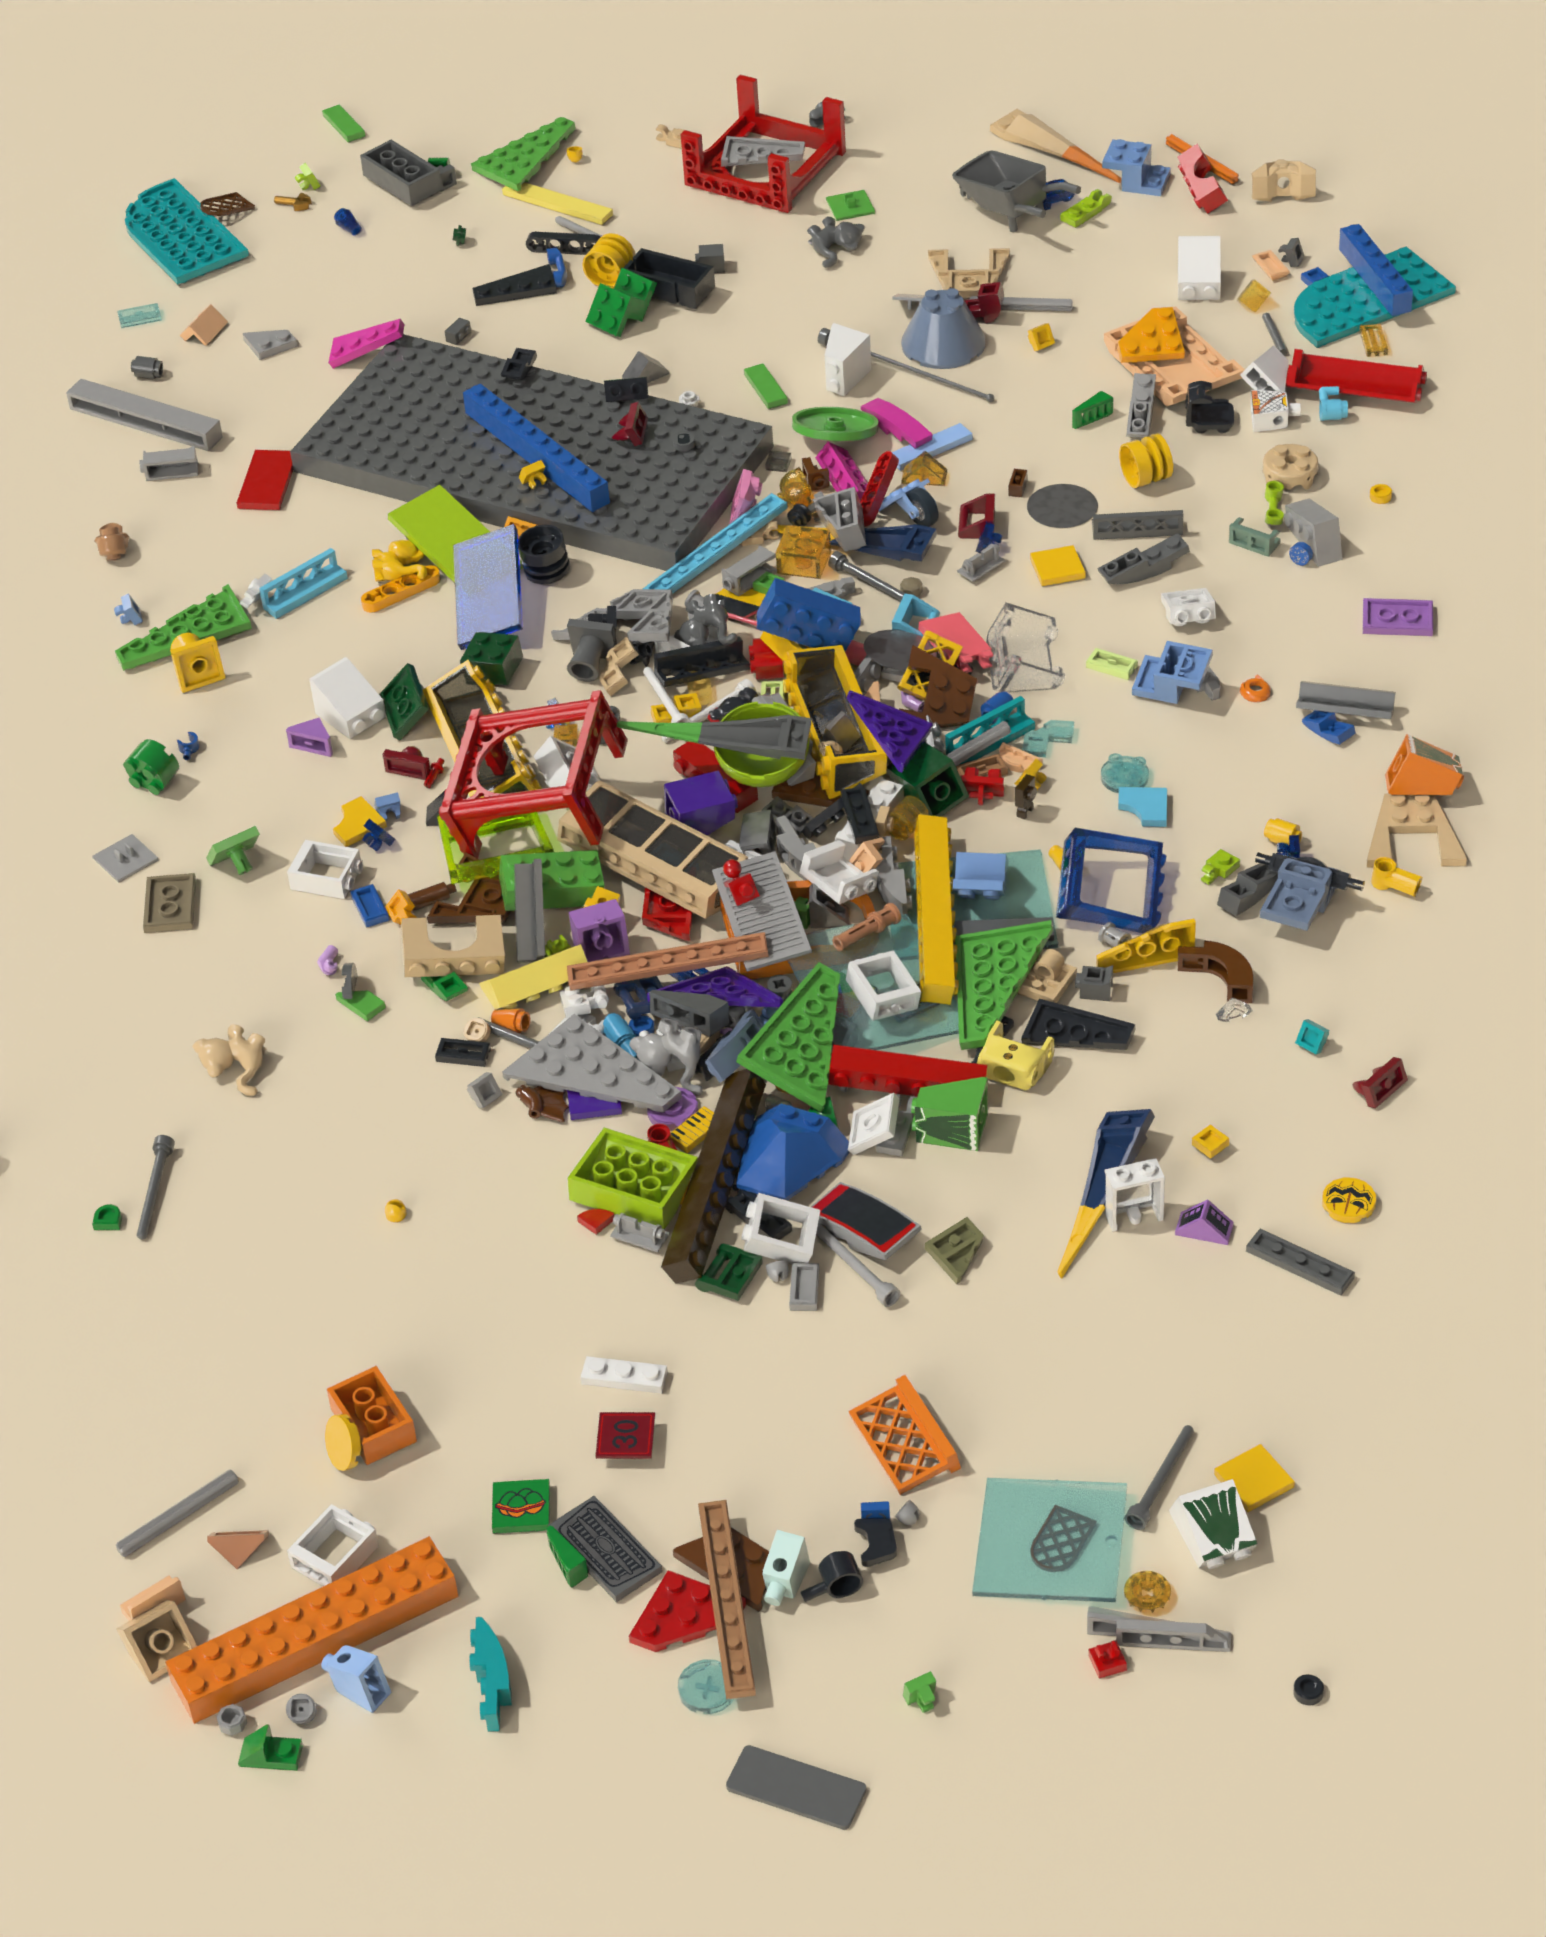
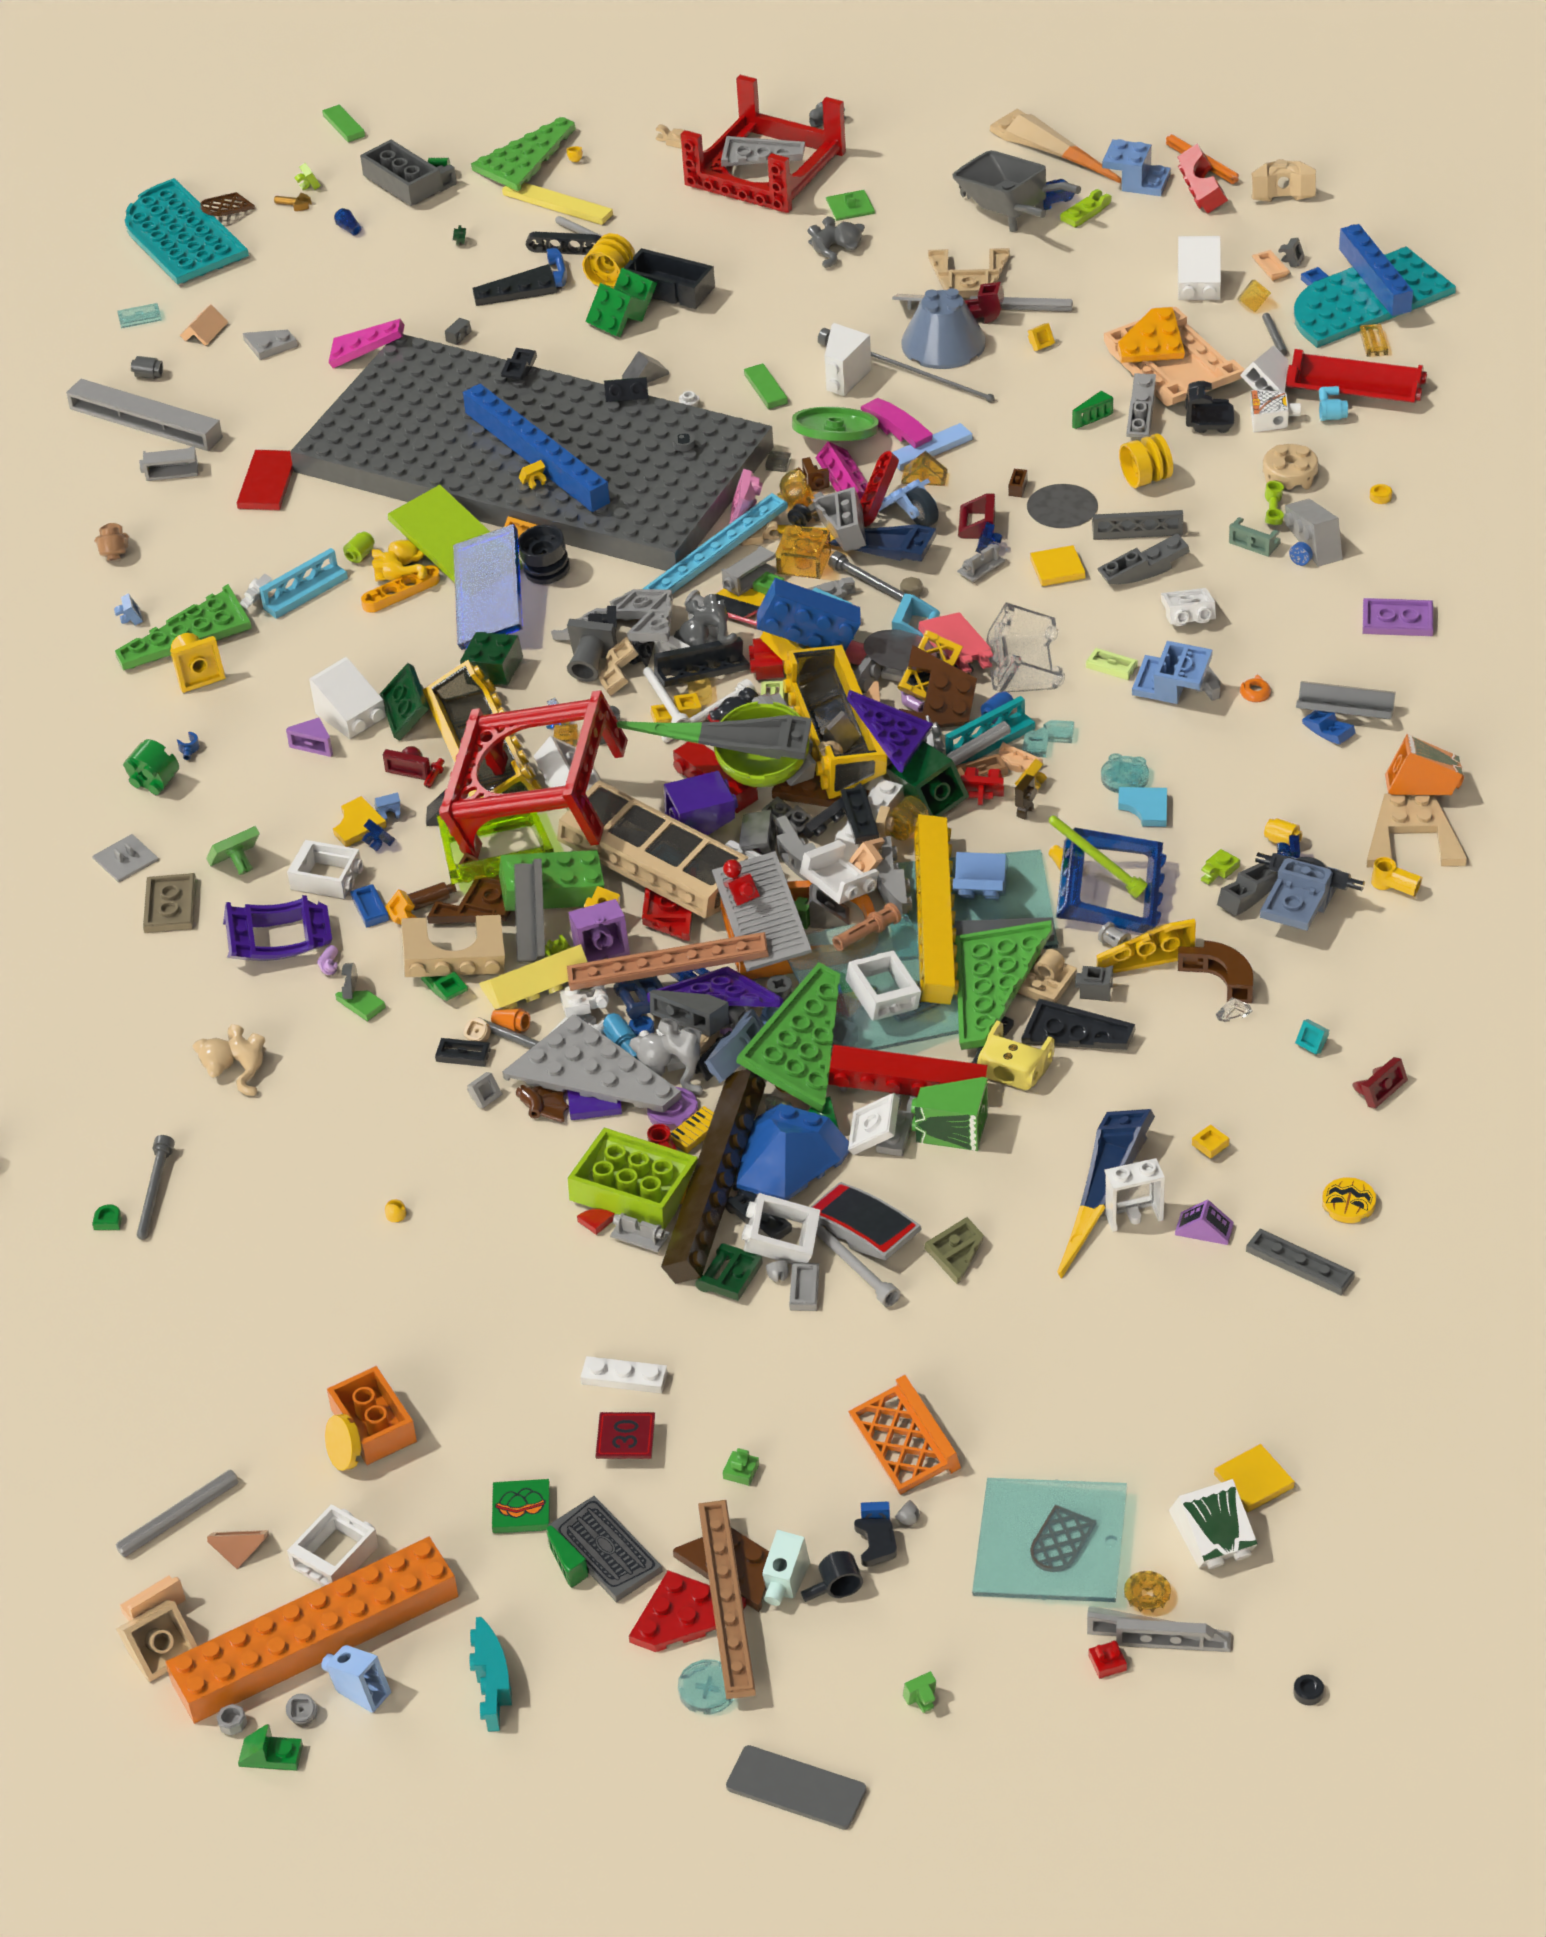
(241, 920): none -> dark purple wedge
(359, 547): none -> lime brick
(634, 425): dark red tile -> none
(712, 255): dark grey brick -> none
(741, 1467): none -> bright green tile
(1133, 884): none -> lime piece
(1139, 1514): dark grey piece -> none

